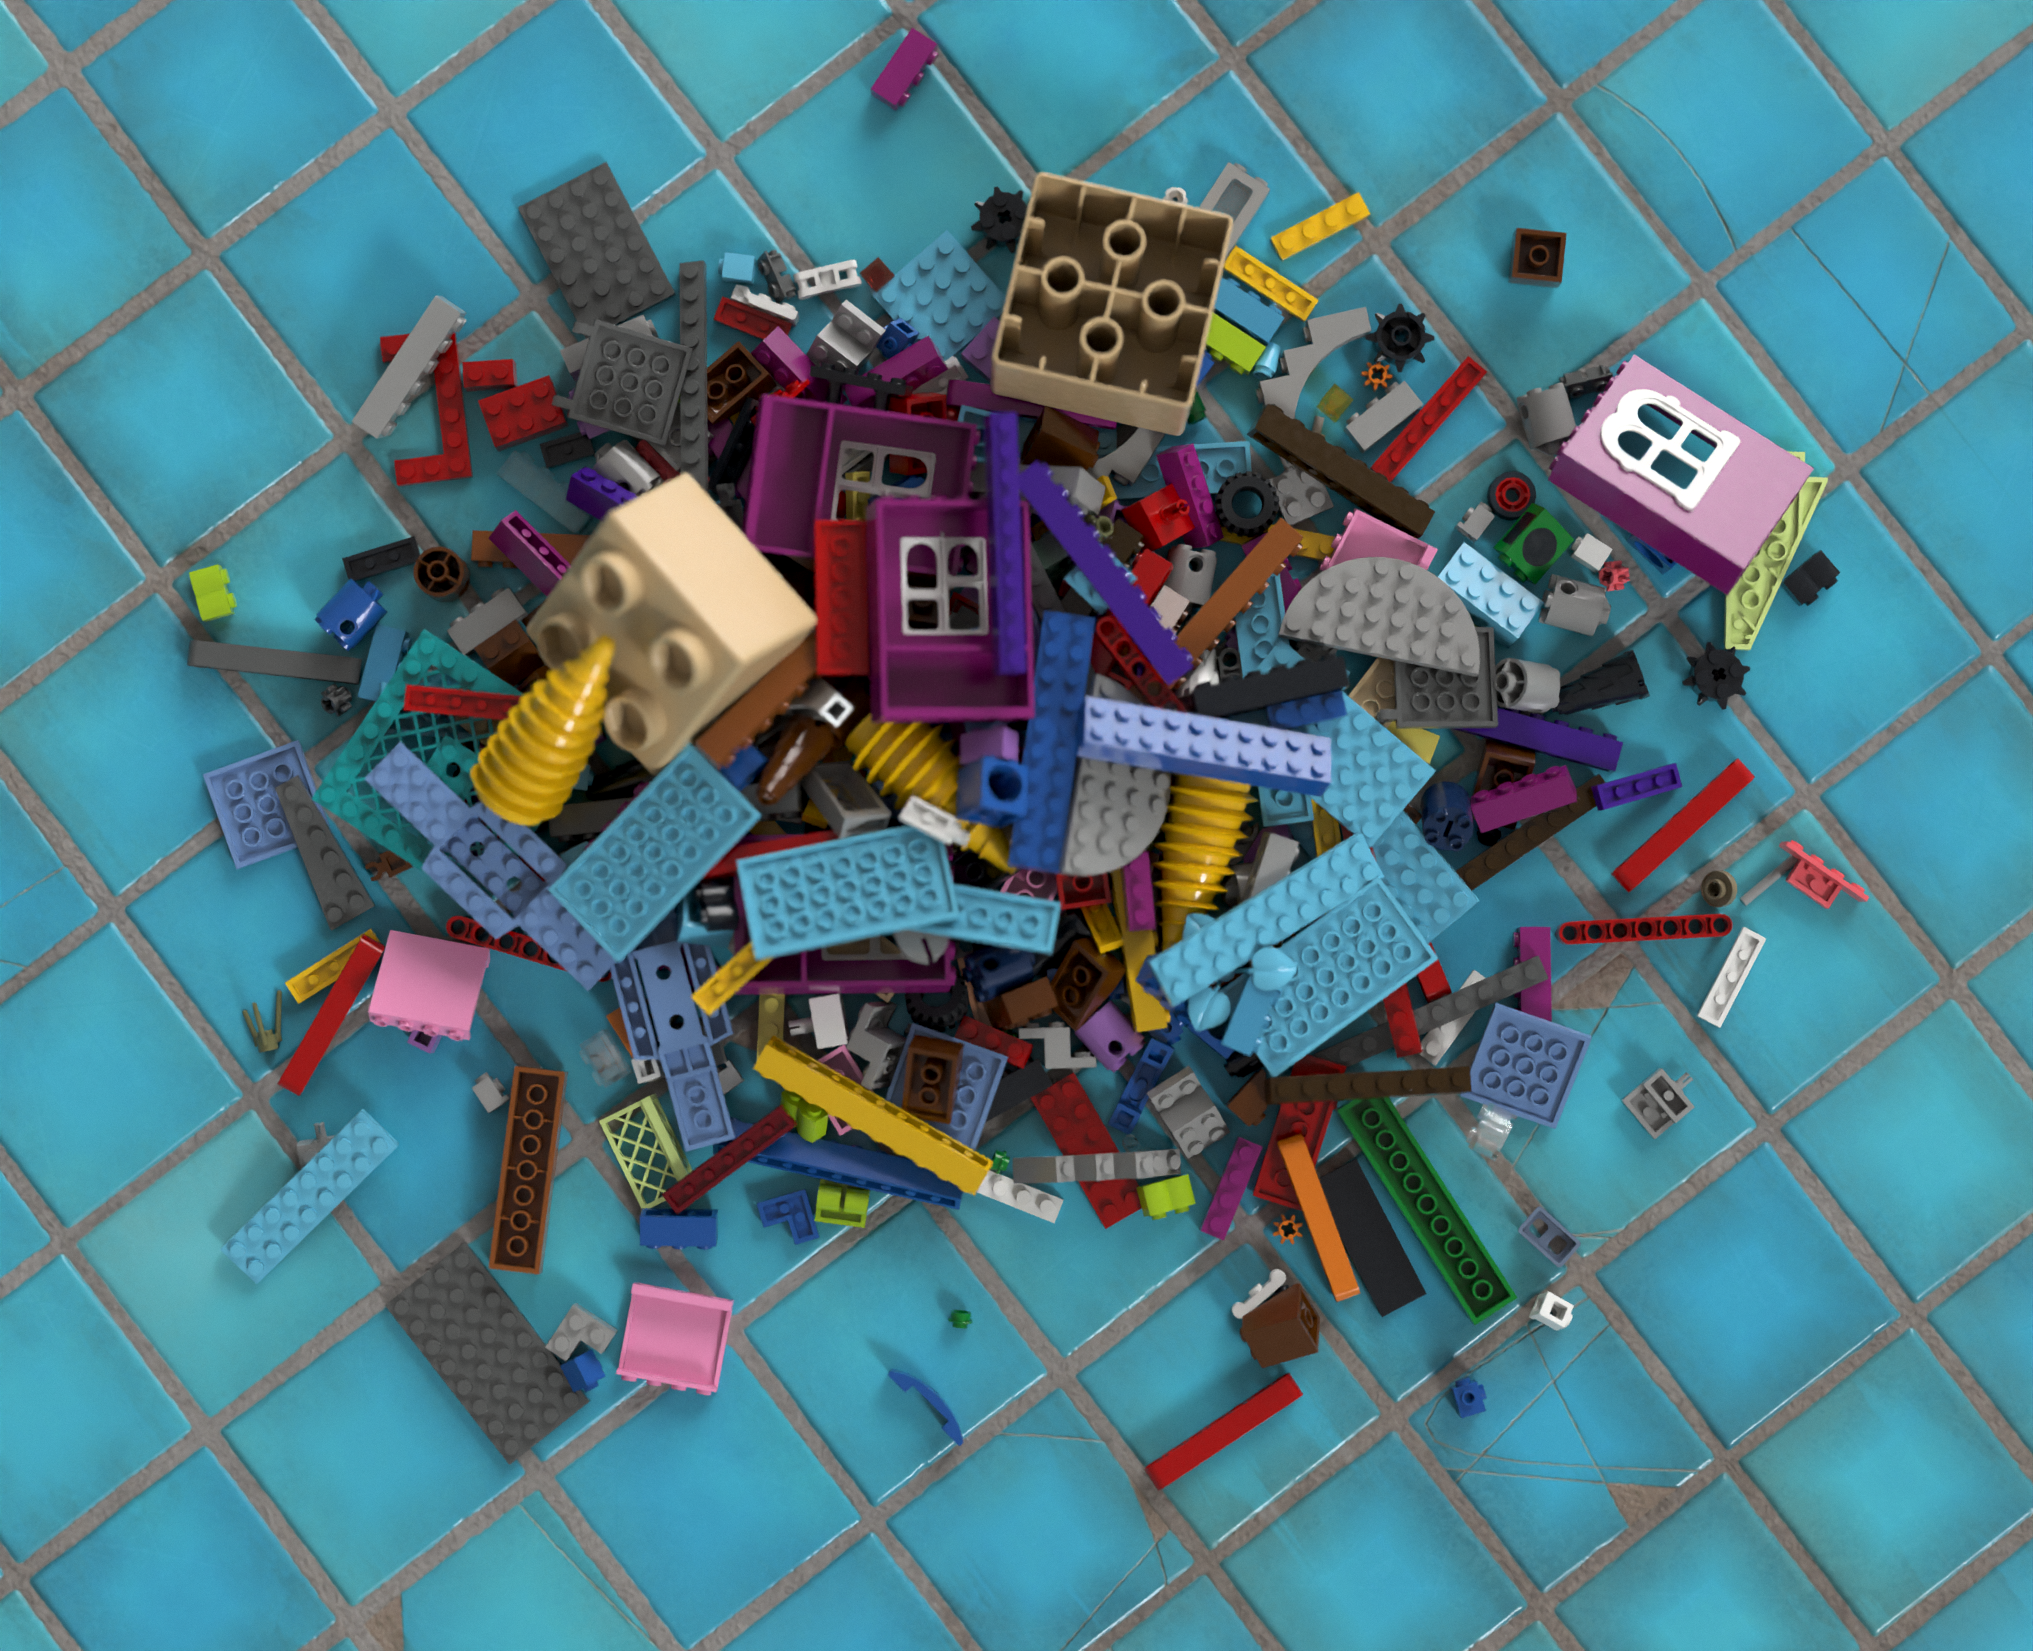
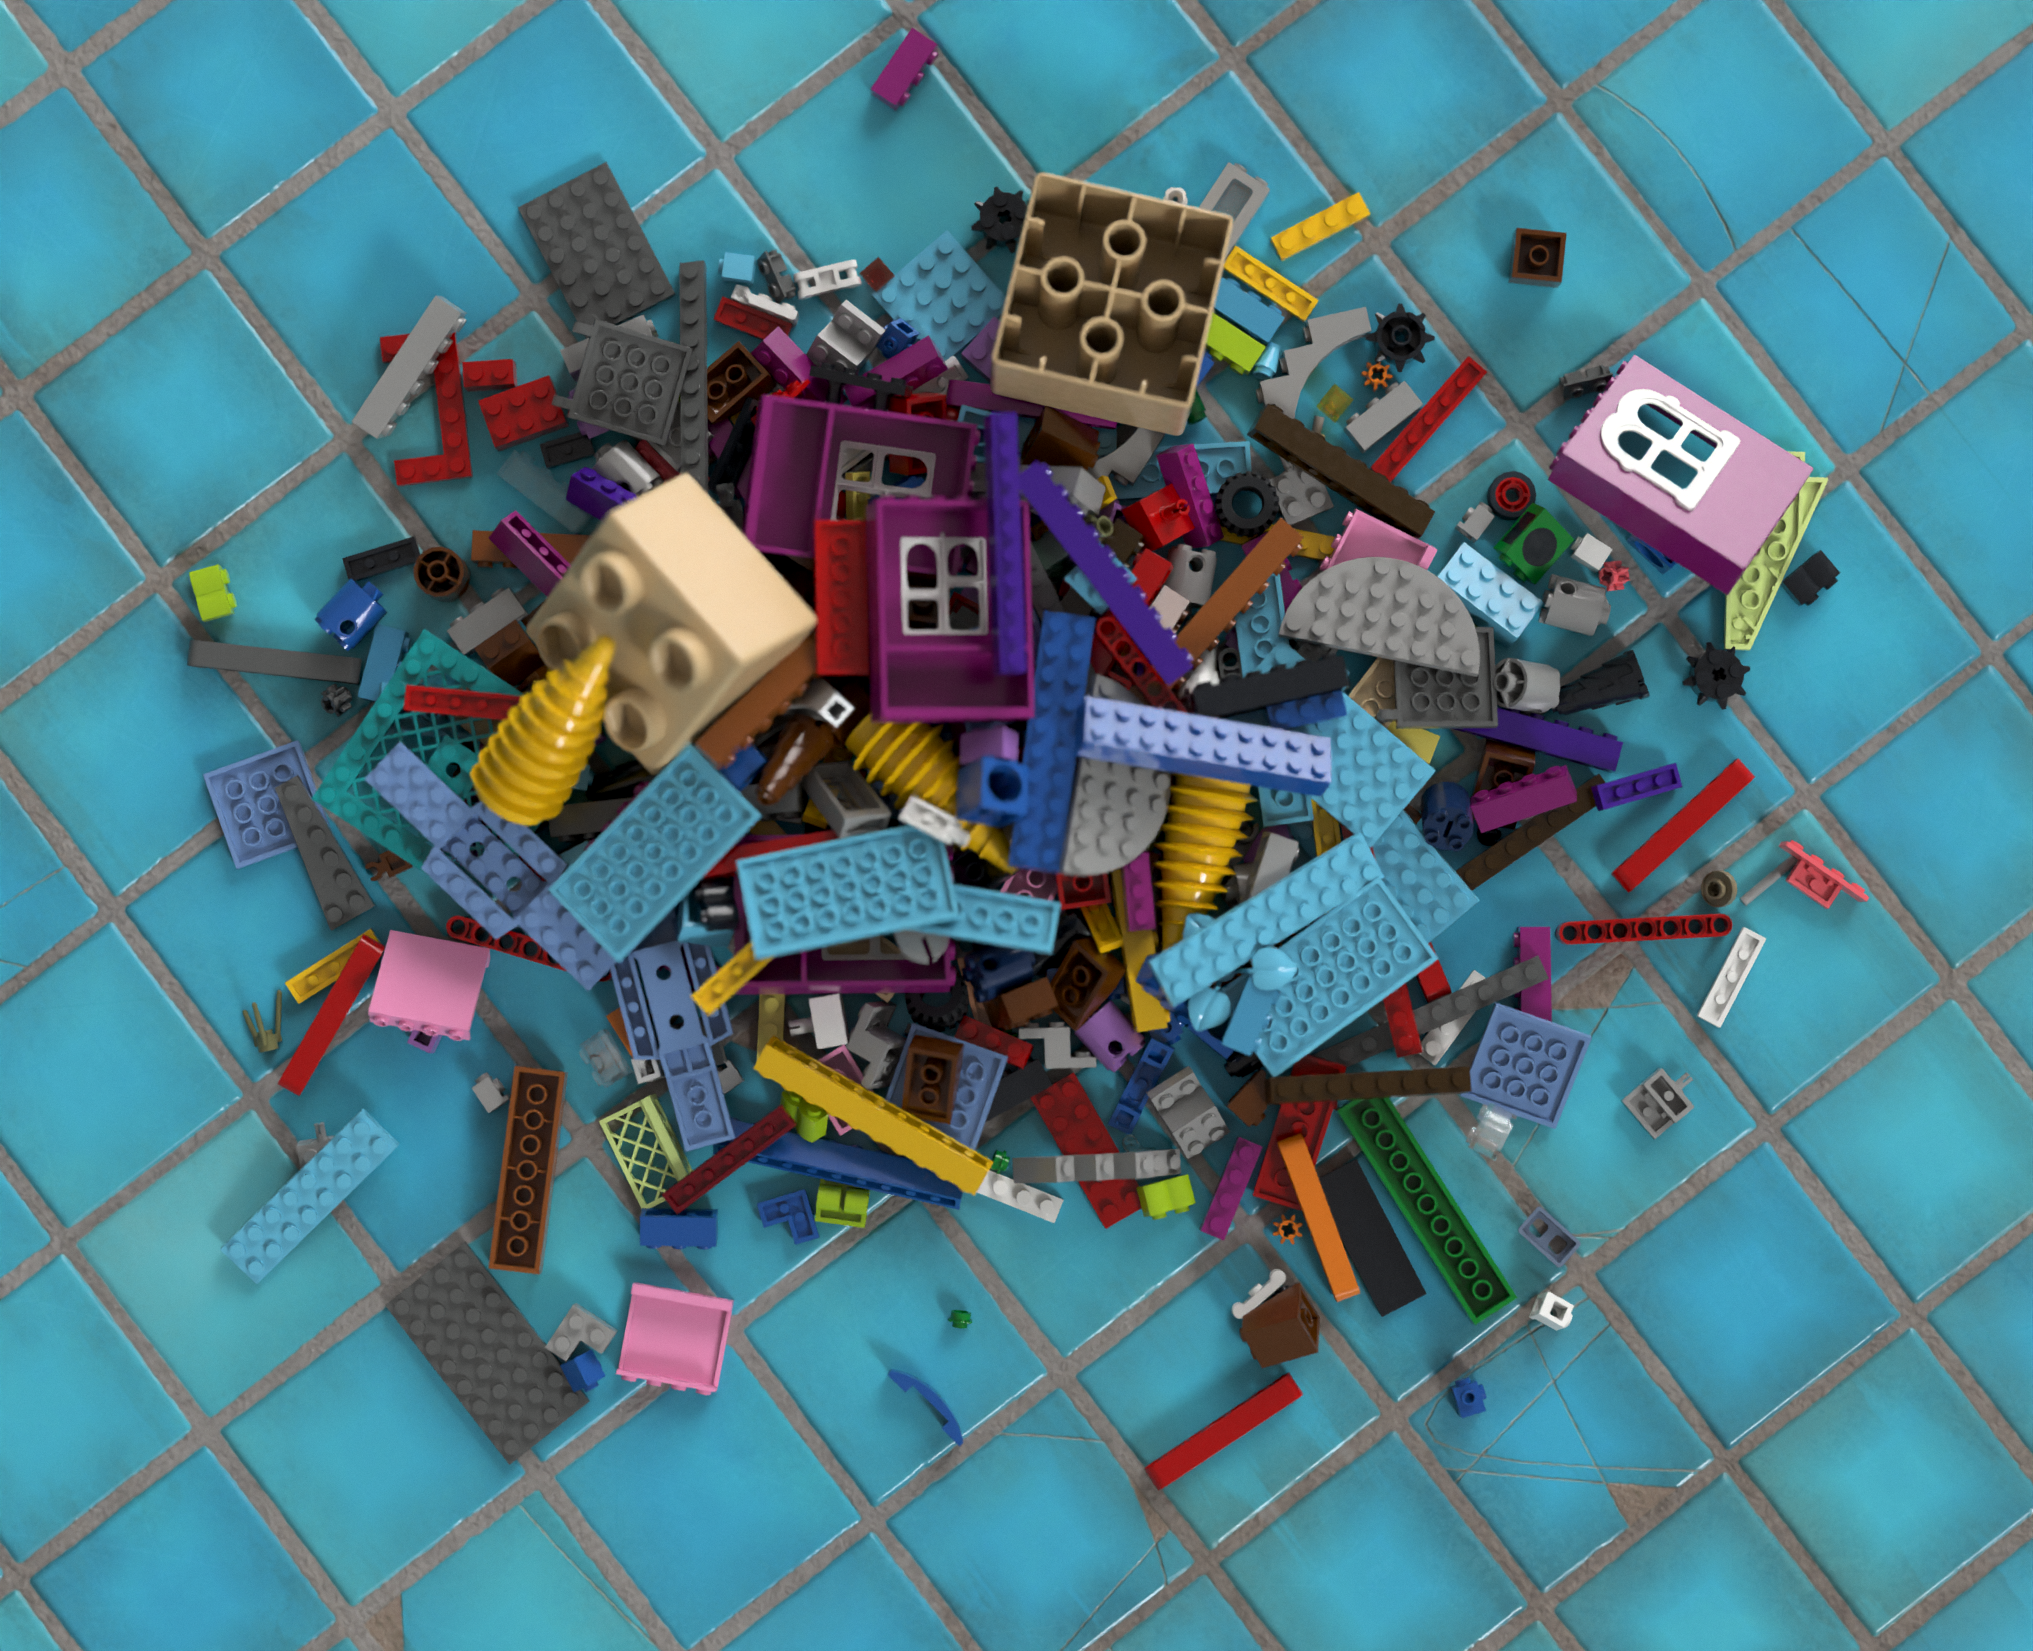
(1546, 418): light grey cylinder -> none

